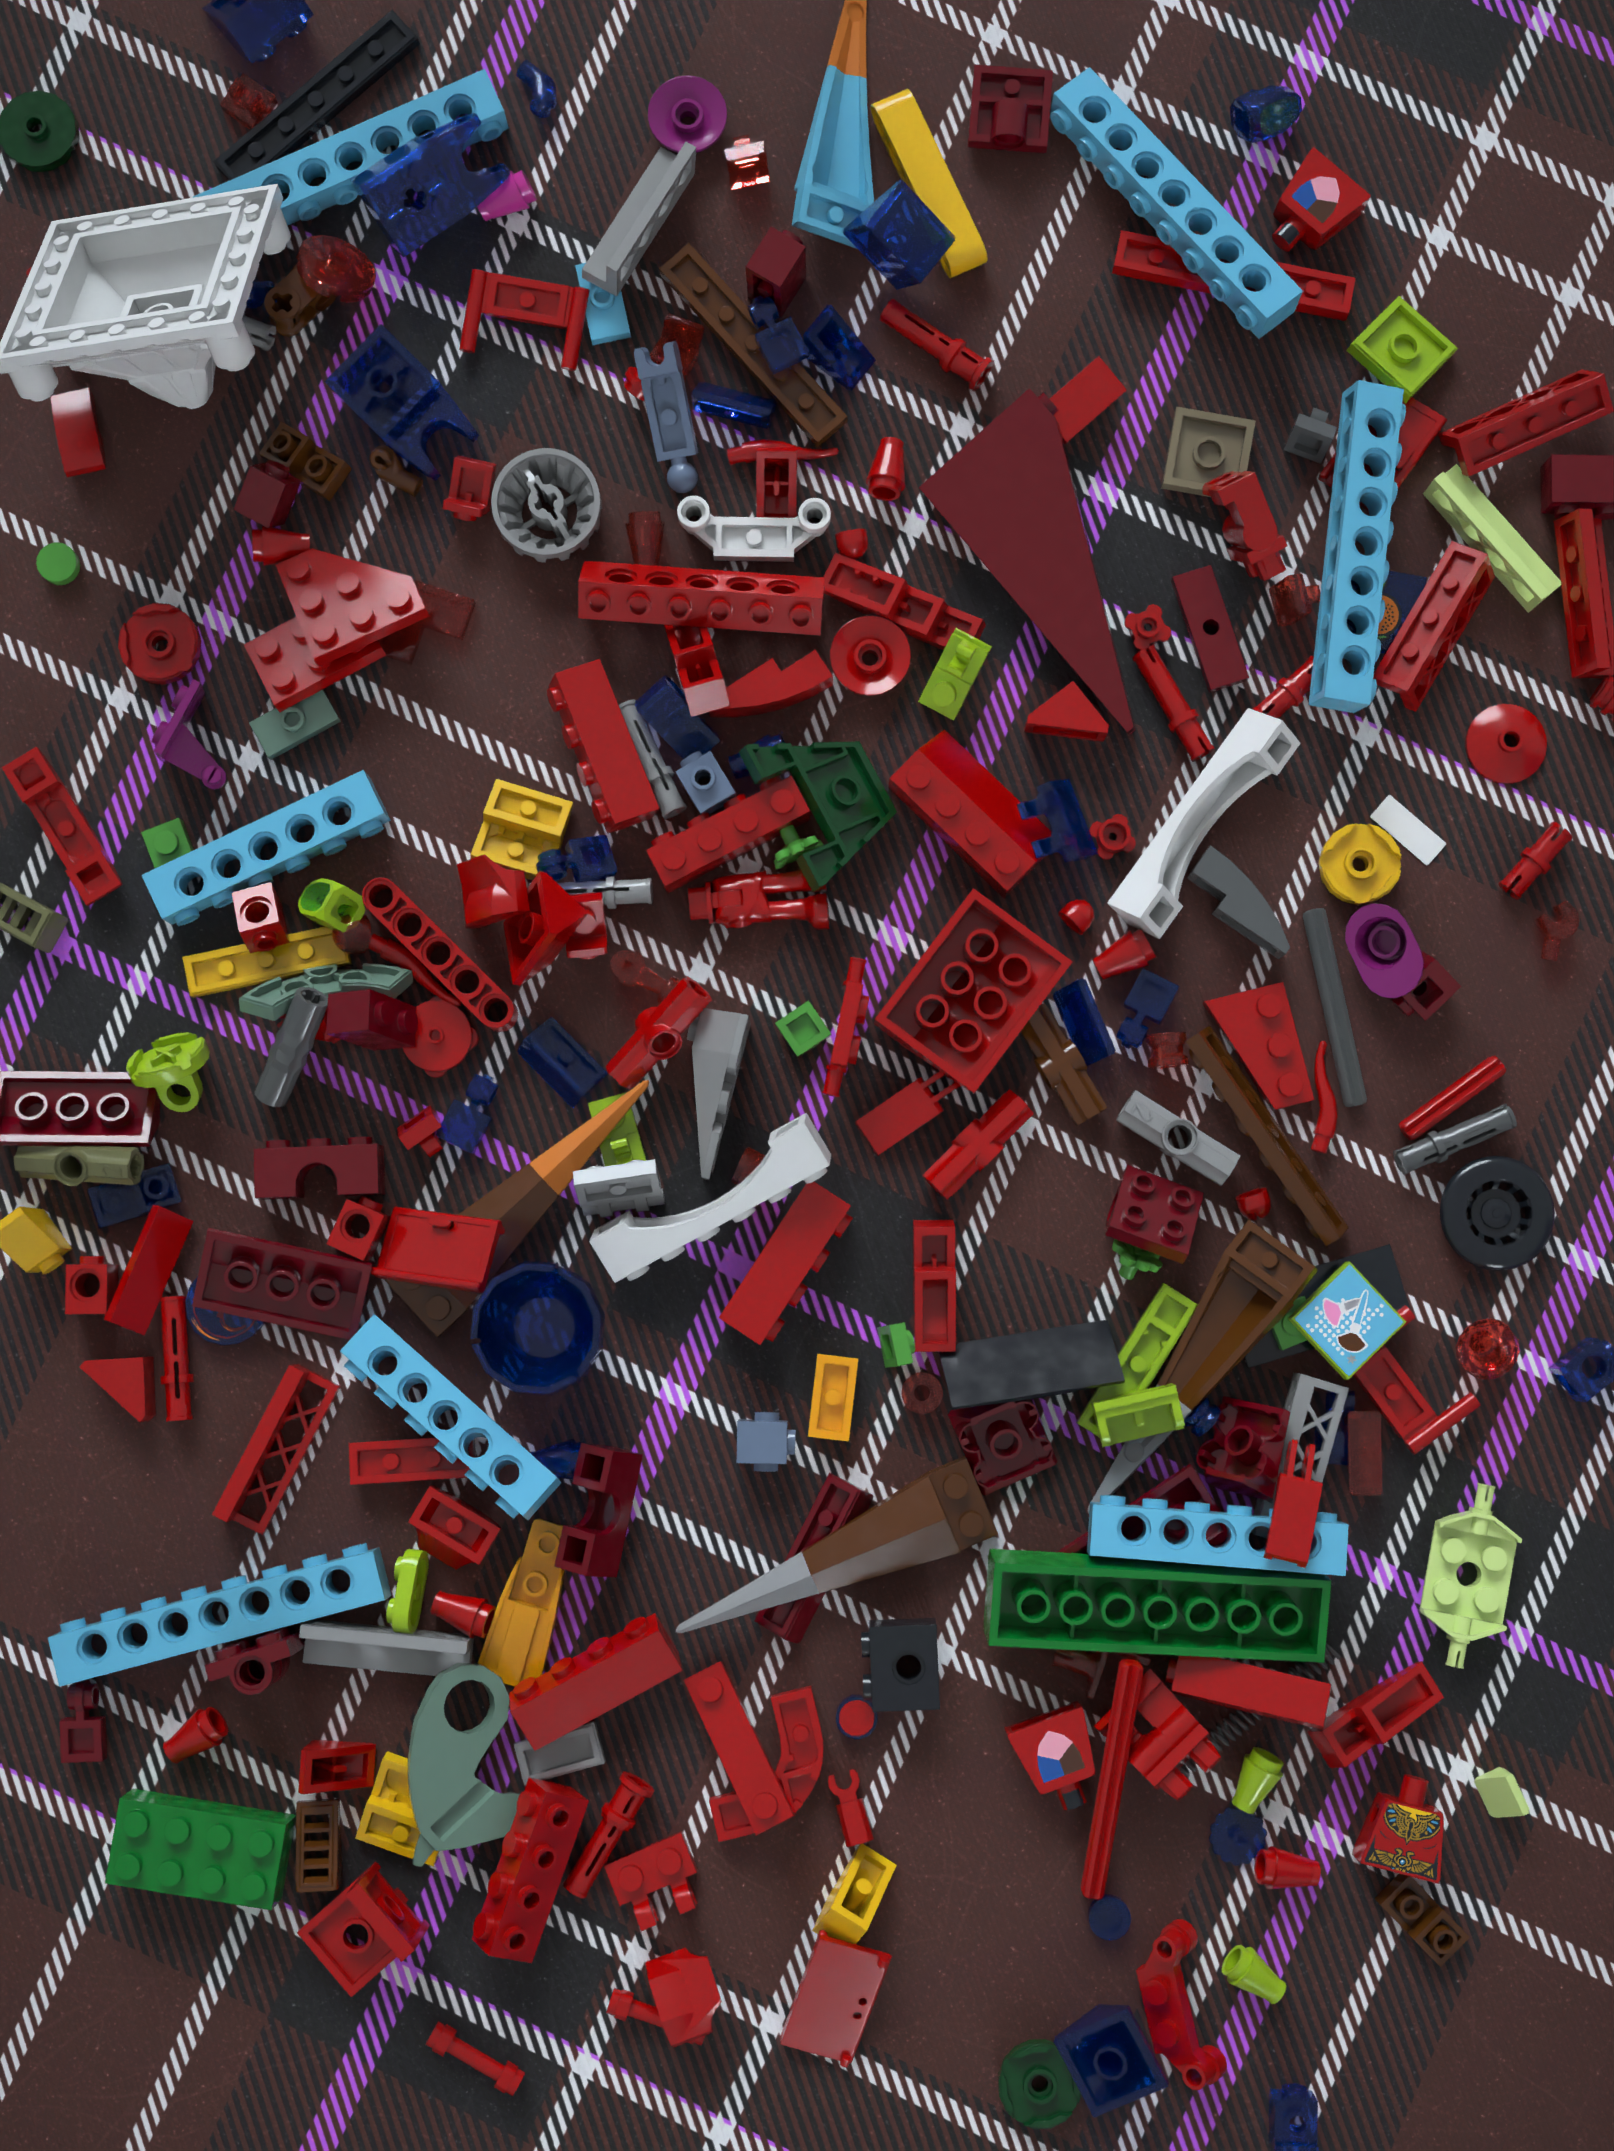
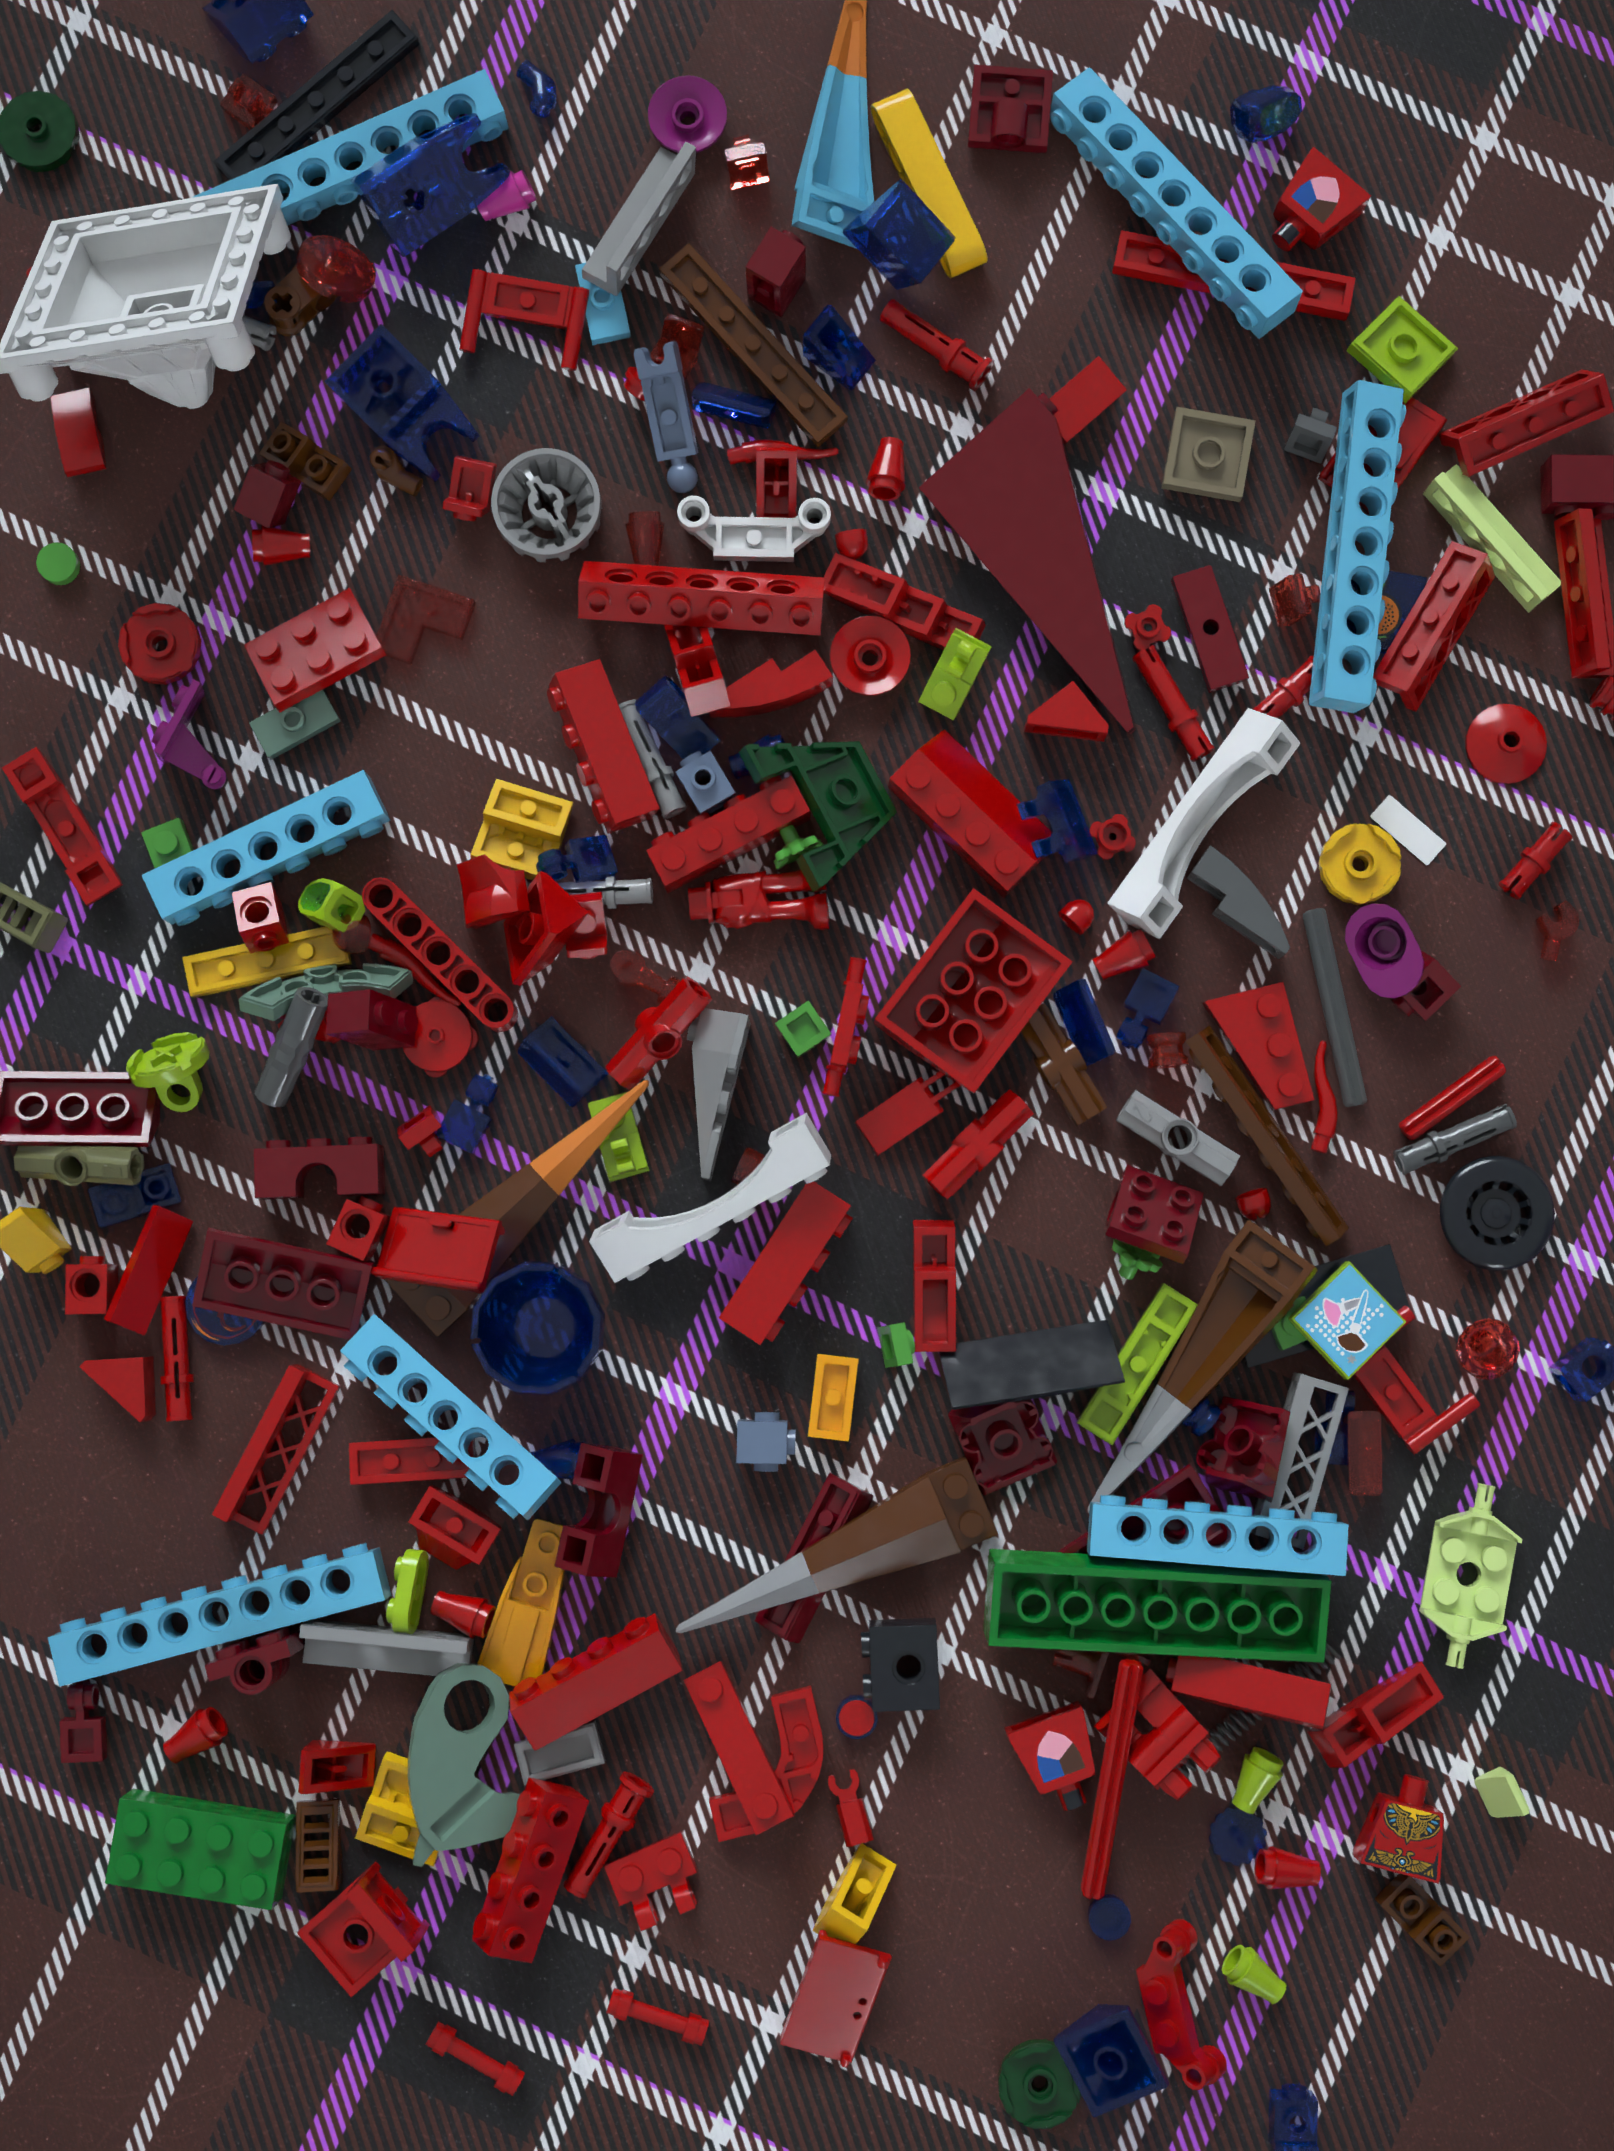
(347, 602): red plate -> none
(618, 1188): light grey plate -> none
(683, 1994): red slope -> none
(780, 341): clear blue plate -> none
(931, 1402): clear red plate -> none
(1138, 1414): lime hinge -> none
(1249, 525): red hips -> none
(1294, 1510): red arm -> none

